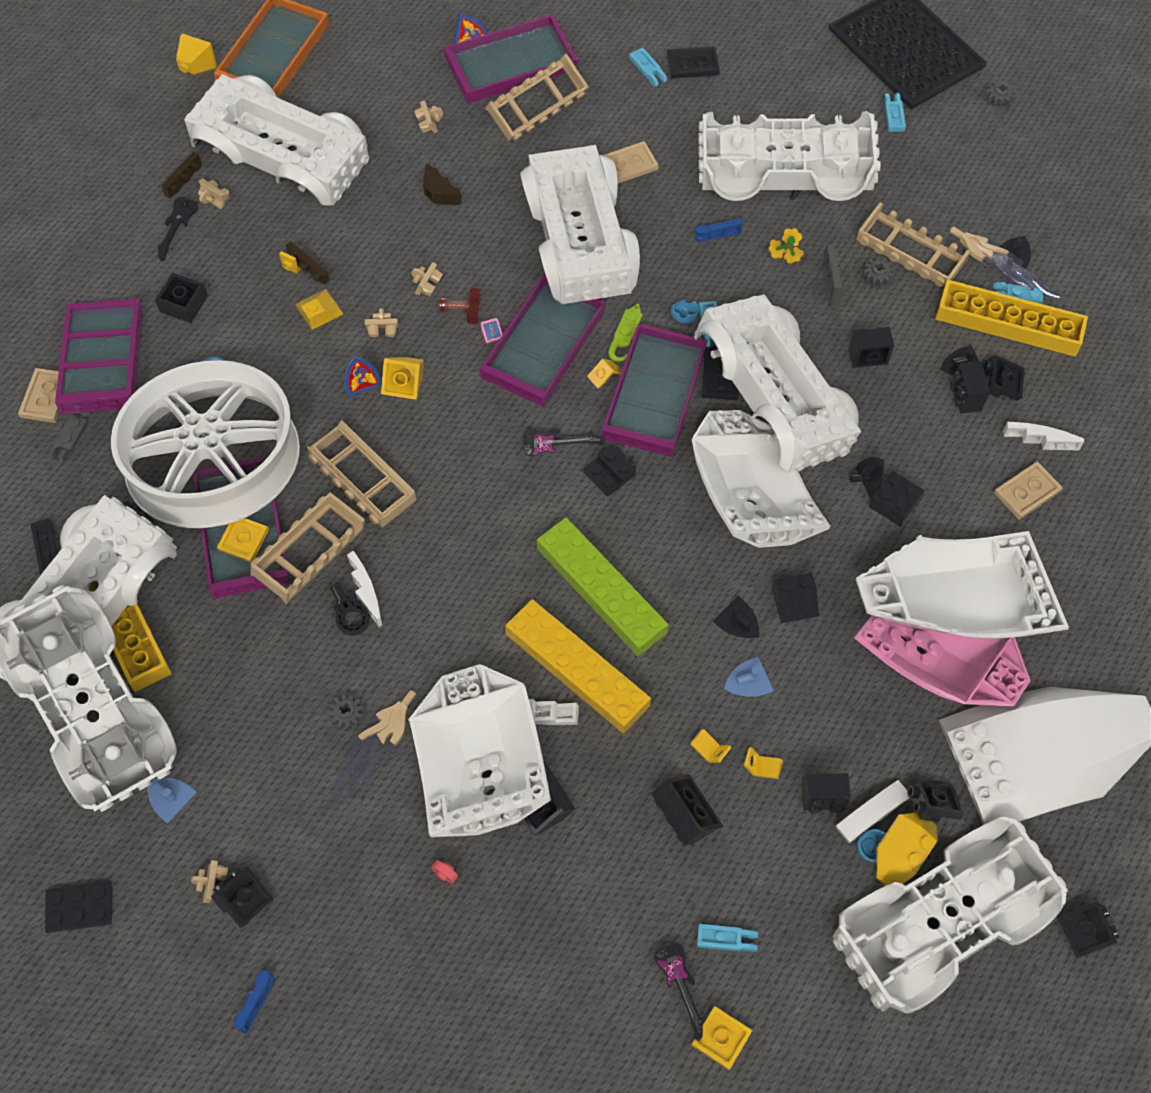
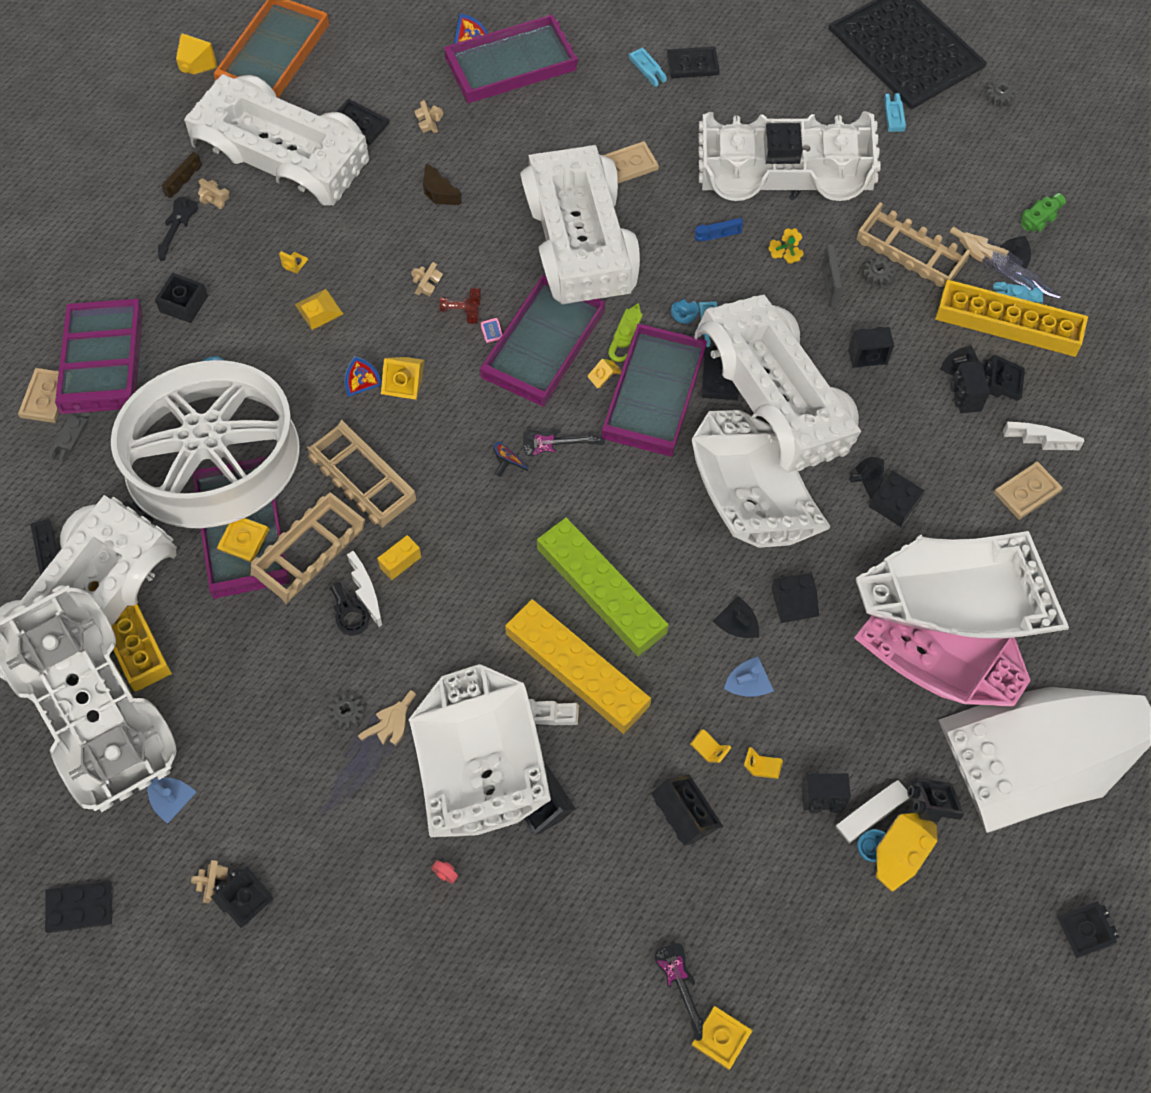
(254, 1002): blue hinge -> none
(307, 264): dark brown plate -> none
(368, 121): none -> black plate
(380, 321): tan hips -> none
(399, 557): none -> yellow brick
(506, 457): none -> shield
(572, 73): tan window -> none
(610, 470): black plate -> none
(725, 938): medium azure hinge -> none
(783, 143): none -> black brick
(912, 964): white piece -> none
(1045, 211): none -> bright green brick

